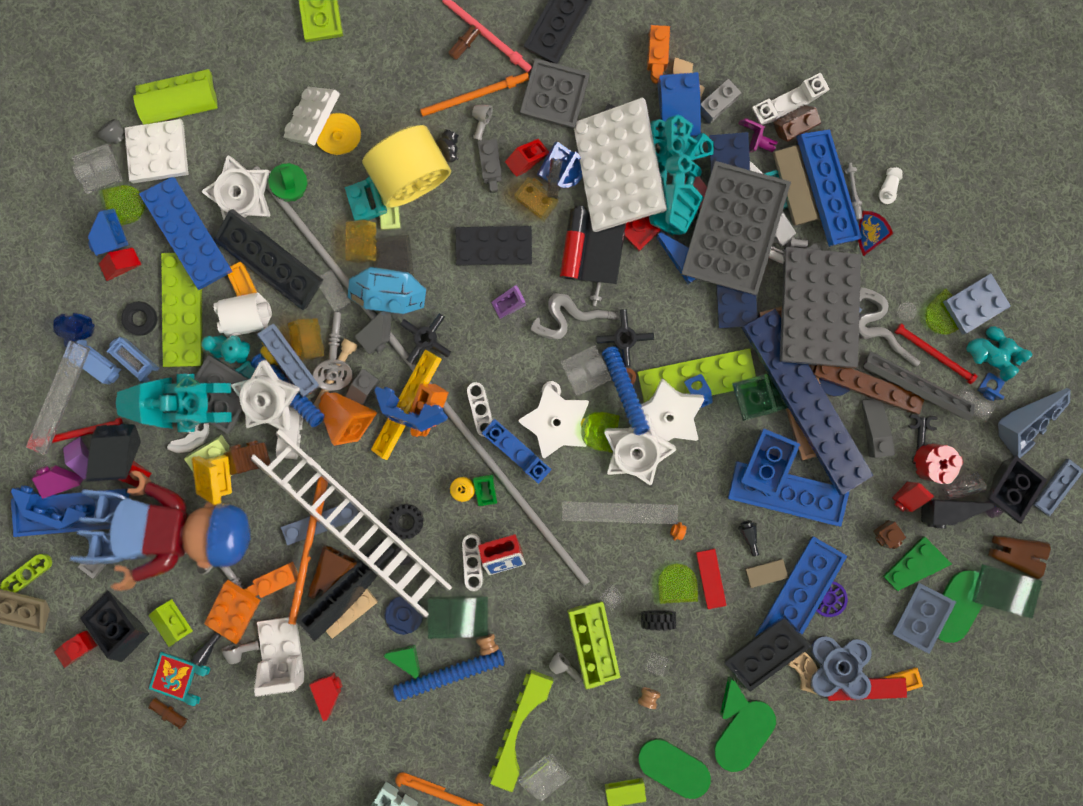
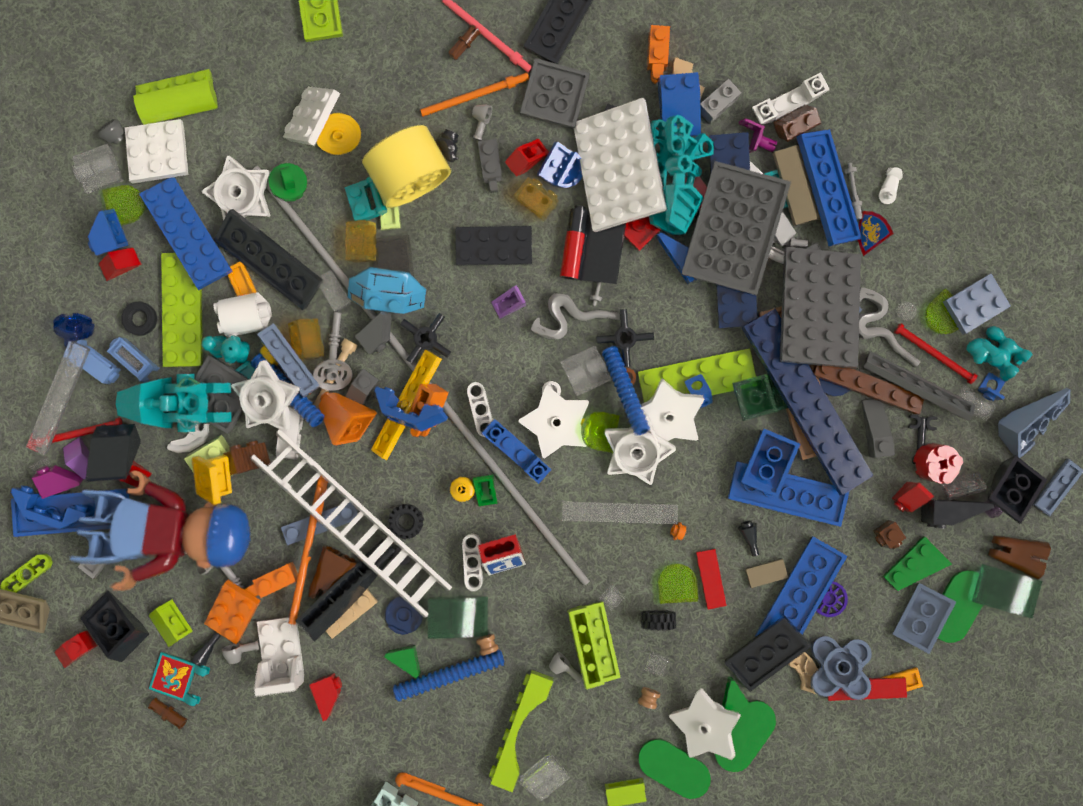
(553, 178): clear smoke piece -> none
(706, 726): none -> white plate

